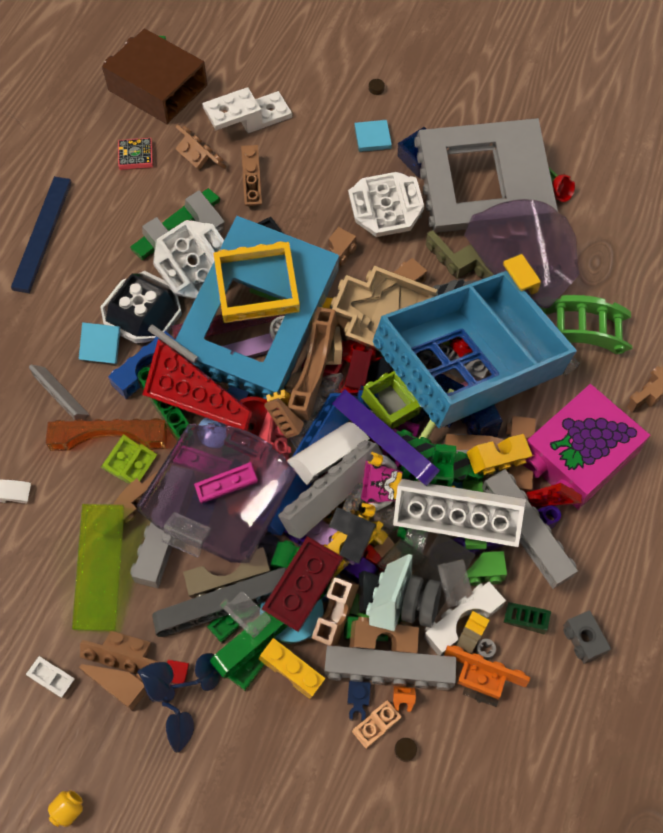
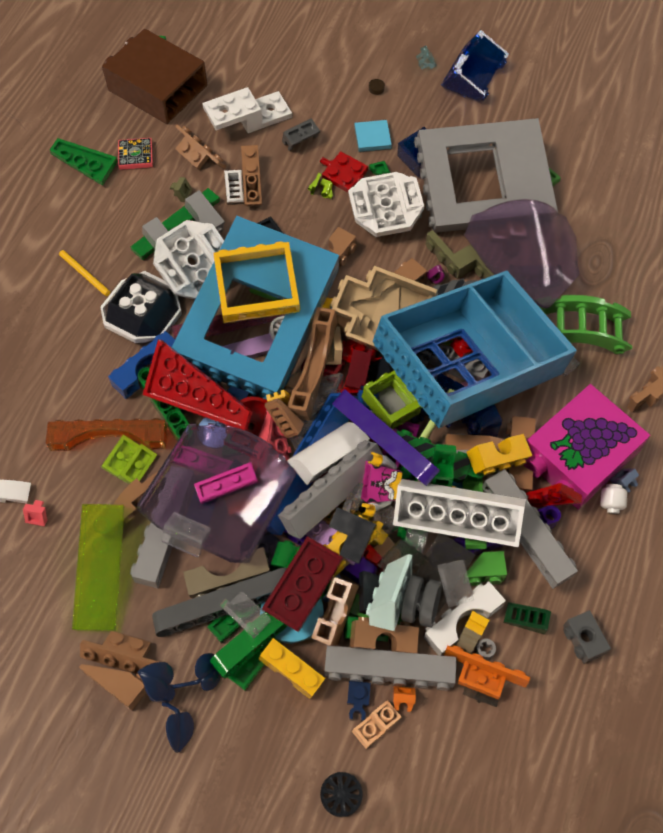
(35, 513): none -> coral tile
(41, 235): dark blue tile -> none
(50, 676): white slope -> none
(58, 392): light grey slope -> none
(65, 808): yellow head -> none
(84, 273): none -> yellow bar
(85, 160): none -> green wing
(99, 343): medium azure tile -> none
(172, 343): light grey bar -> none
(180, 671): red tile -> none
(181, 189): none -> olive tile
(231, 175): none -> white slope
(300, 133): none -> dark grey hinge
(327, 190): none -> lime piece
(341, 794): none -> black wheel
(343, 171): none -> red plate
(379, 168): none -> green tile
(405, 749): dark brown tile -> none
(425, 58): none -> clear light blue tile
(435, 271): none -> magenta tile
(475, 67): none -> clear blue windscreen
(522, 274): yellow panel -> none
(563, 188): red hair -> none
(613, 498): none -> white head
(625, 477): none -> sand blue tile

